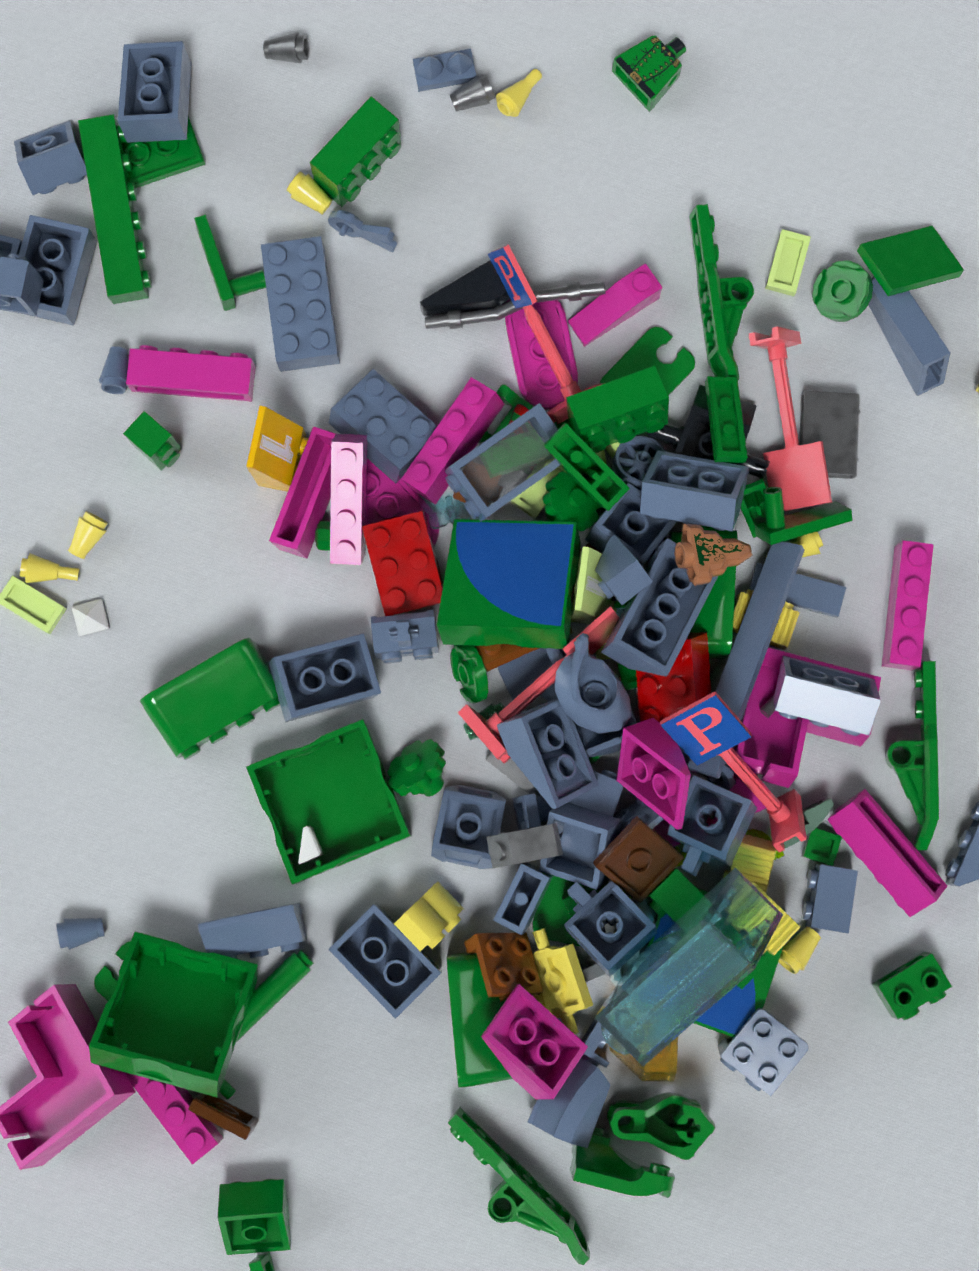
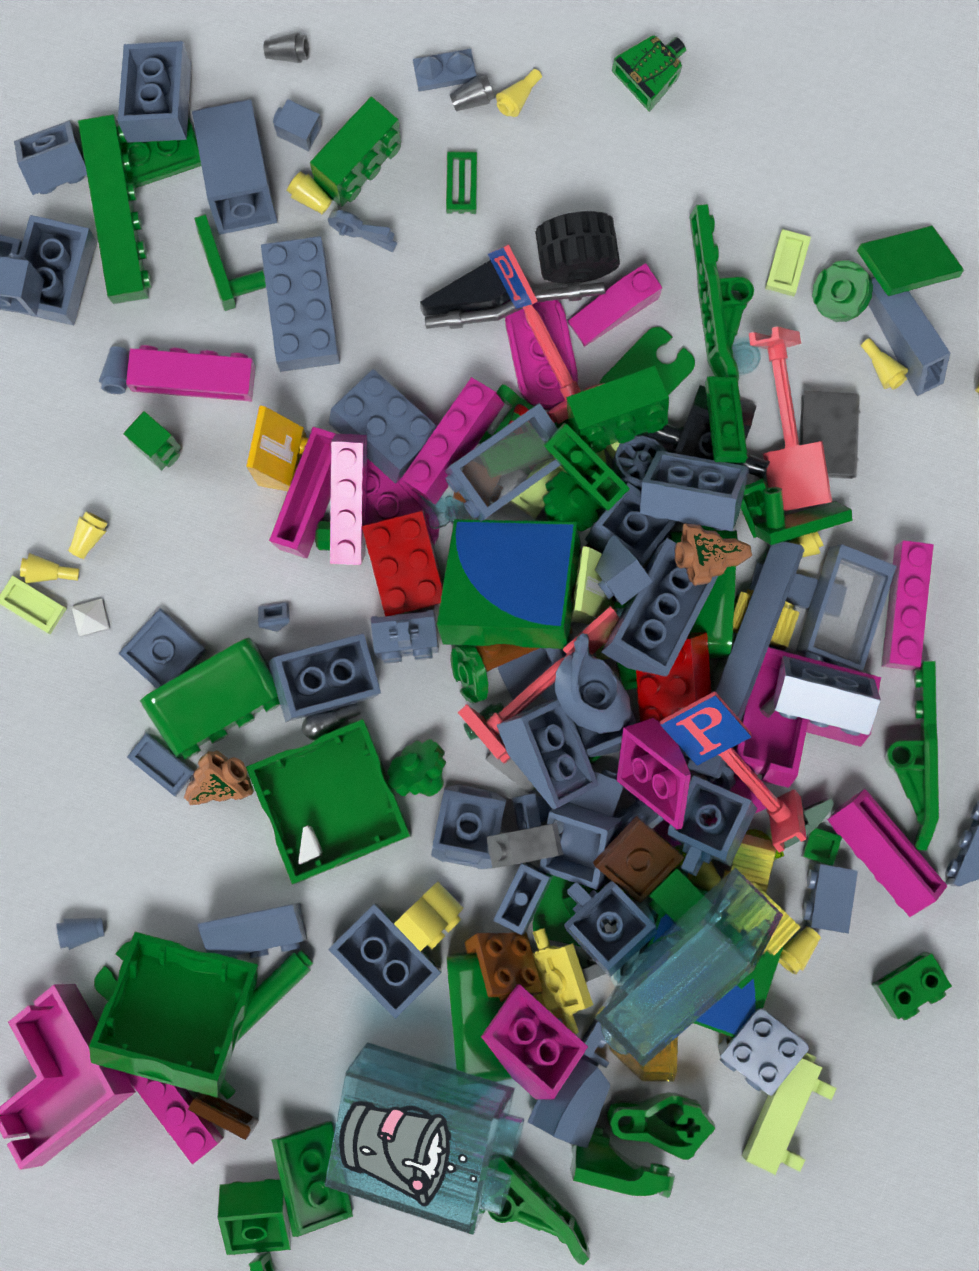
(161, 764): none -> sand blue tile
(162, 650): none -> sand blue tile
(218, 780): none -> nougat rock
(234, 167): none -> sand blue slope
(273, 616): none -> sand blue slope
(297, 124): none -> sand blue brick
(302, 1169): none -> green tile
(323, 723): none -> flat silver piece
(423, 1138): none -> clear light blue brick
(461, 207): none -> green tile
(577, 247): none -> black wheel
(706, 877): none -> light yellow cone
(746, 357): none -> clear light blue tile
(781, 1116): none -> yellowish green brick
(846, 608): none -> window
(888, 369): none -> light yellow cone

